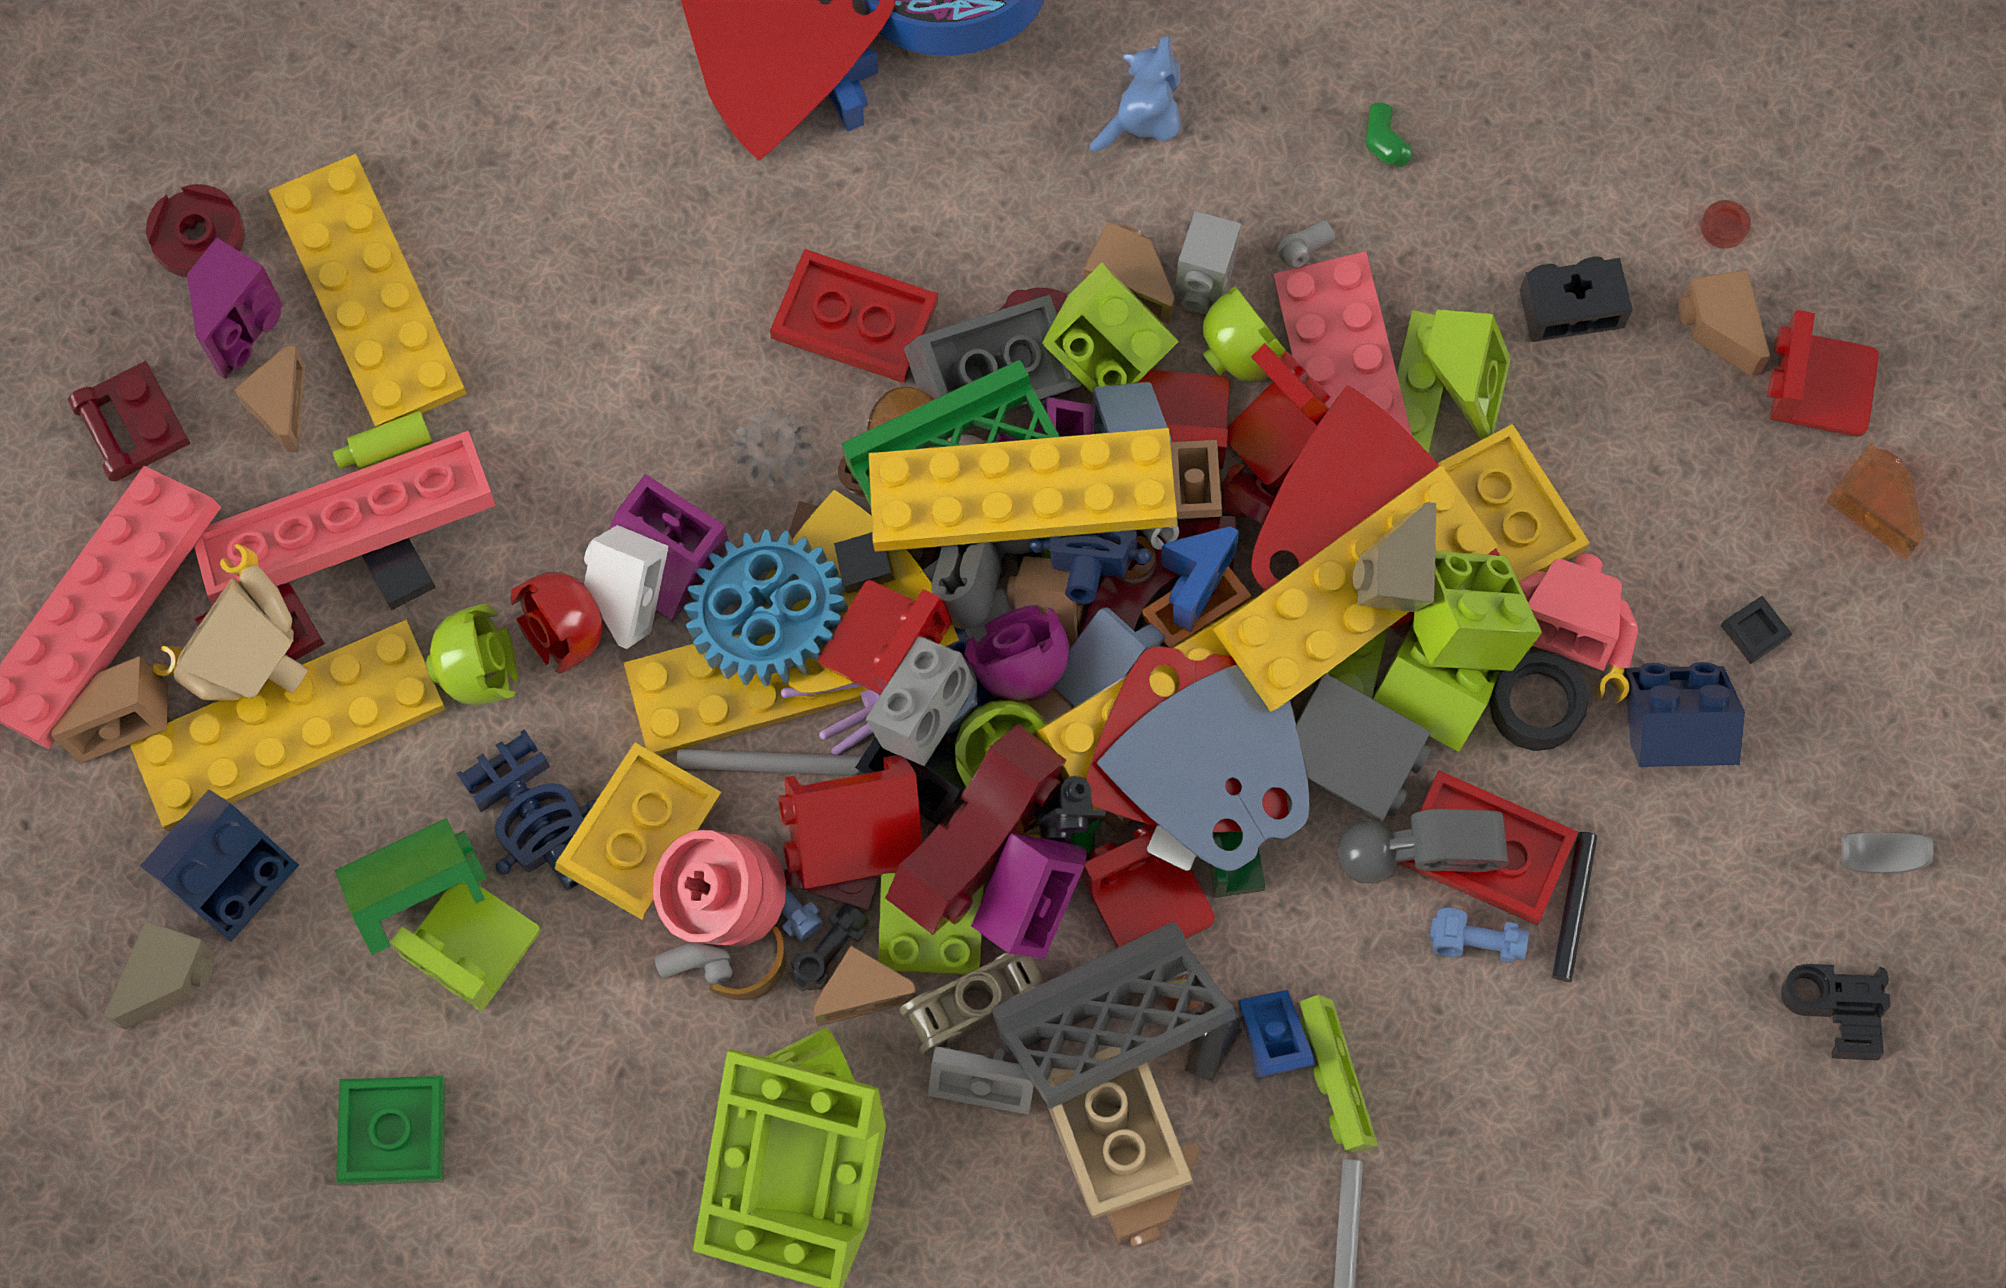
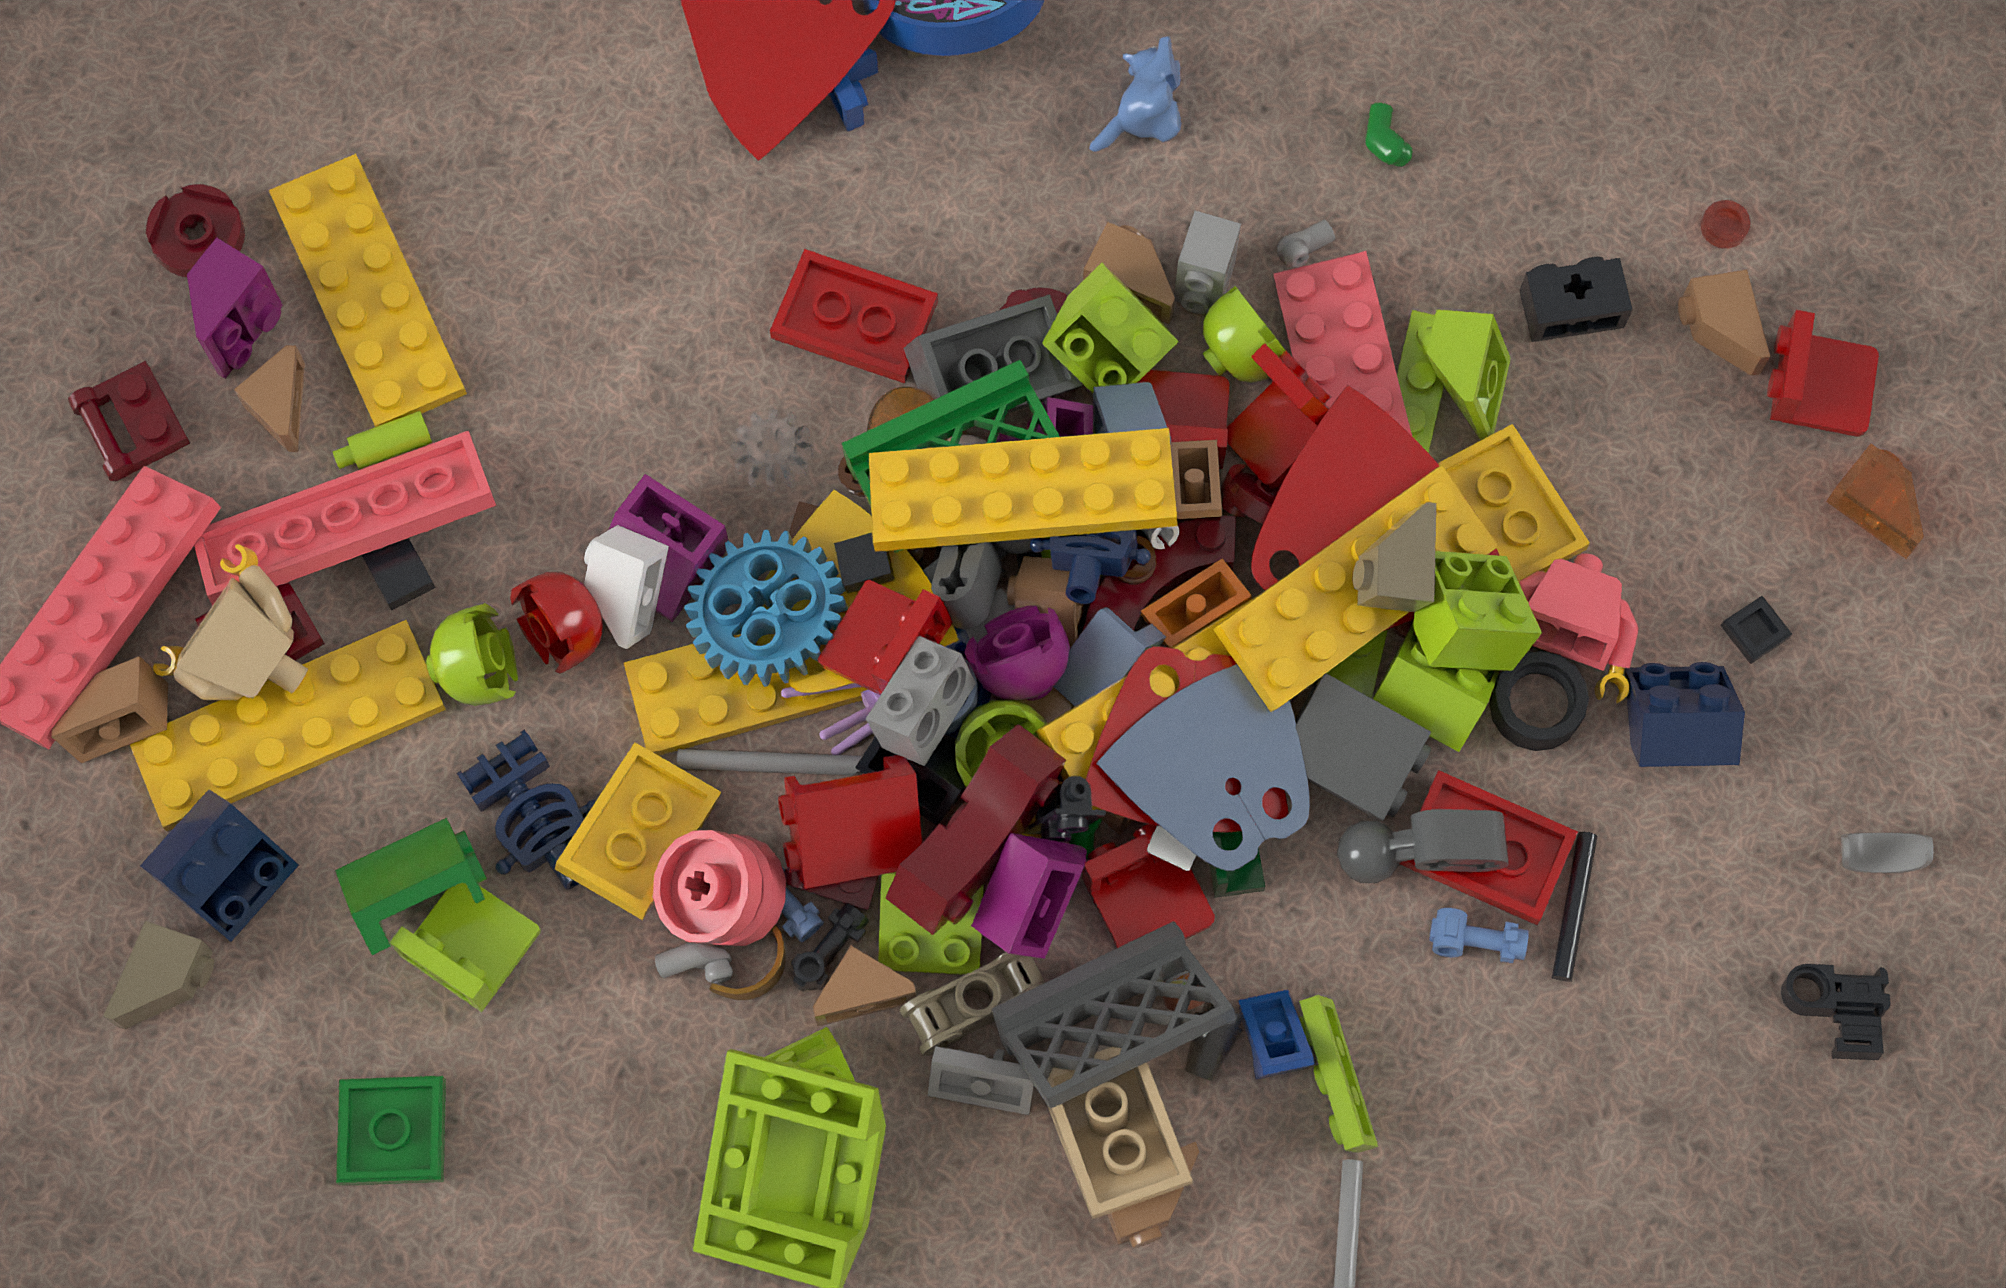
(1201, 564): blue slope -> none

